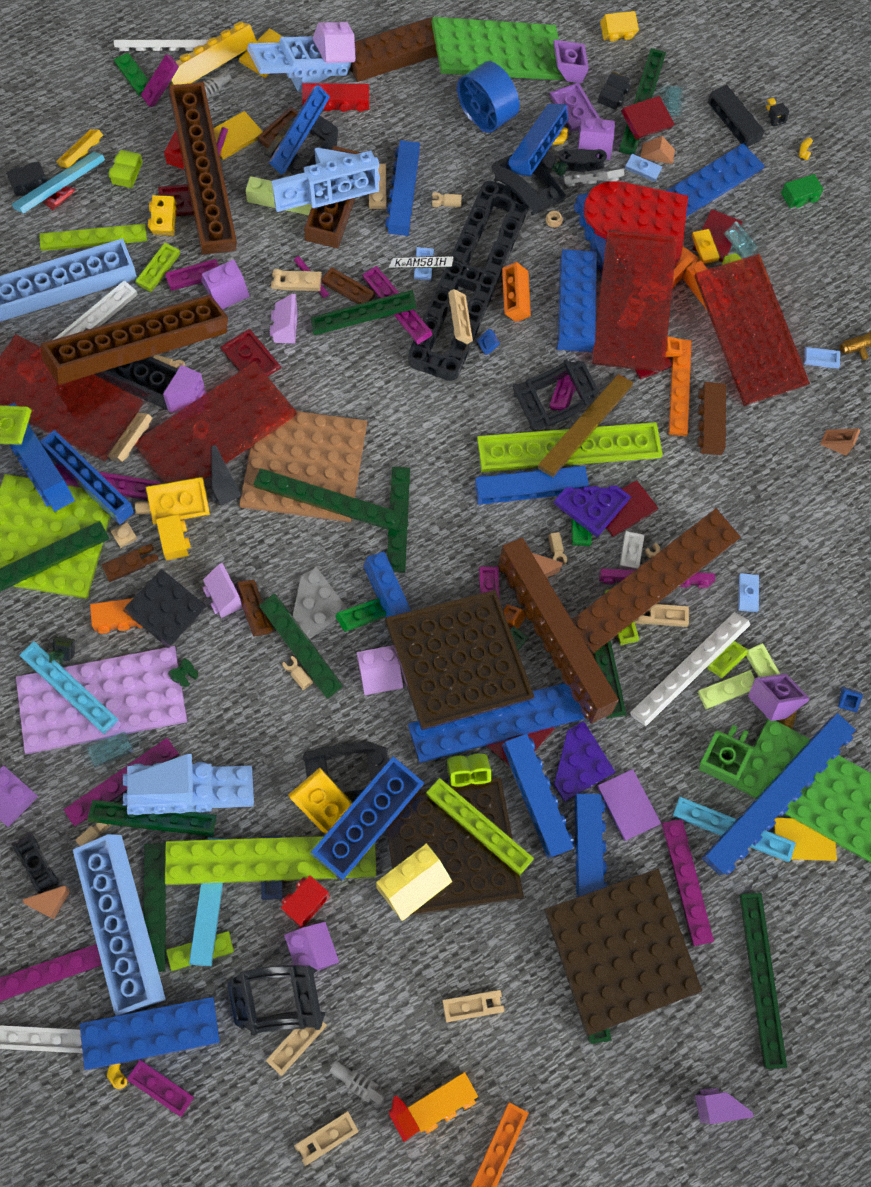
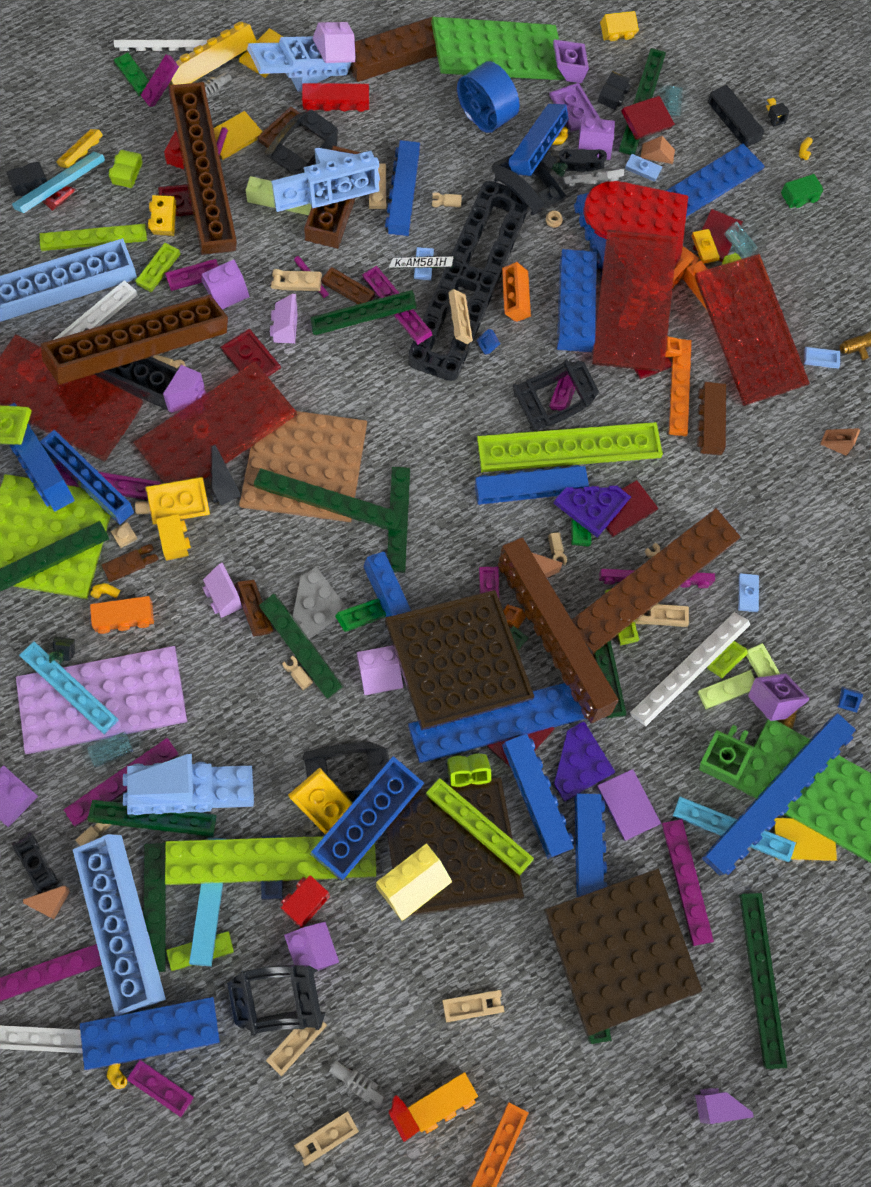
(104, 589): none -> yellow arm
(130, 436): tan plate -> none
(164, 608): black plate -> none
(179, 673): dark green piece -> none
(299, 129): blue plate -> none
(585, 425): pearl gold tile -> none
(631, 551): white plate -> none

